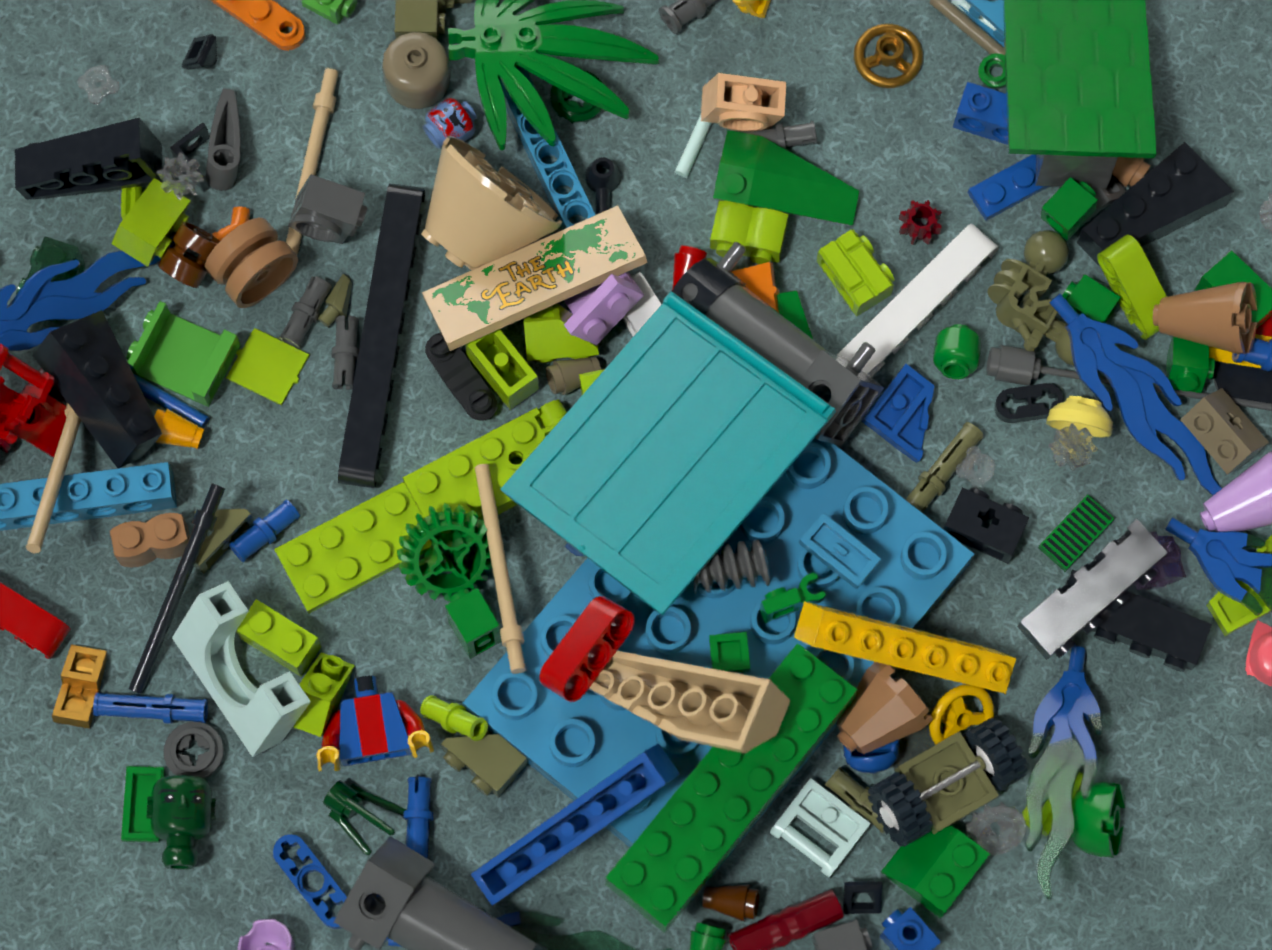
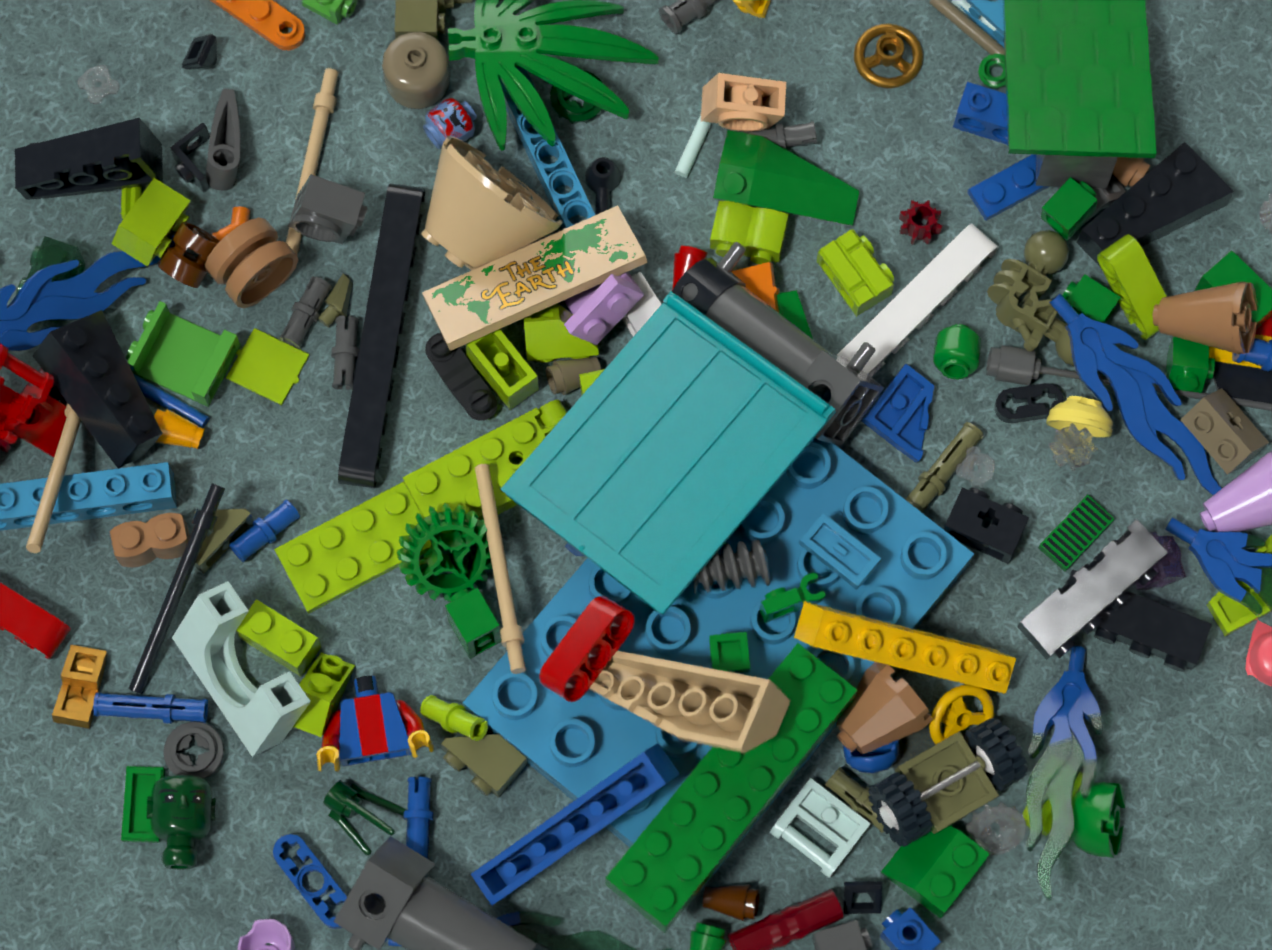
(186, 182): clear gear -> none

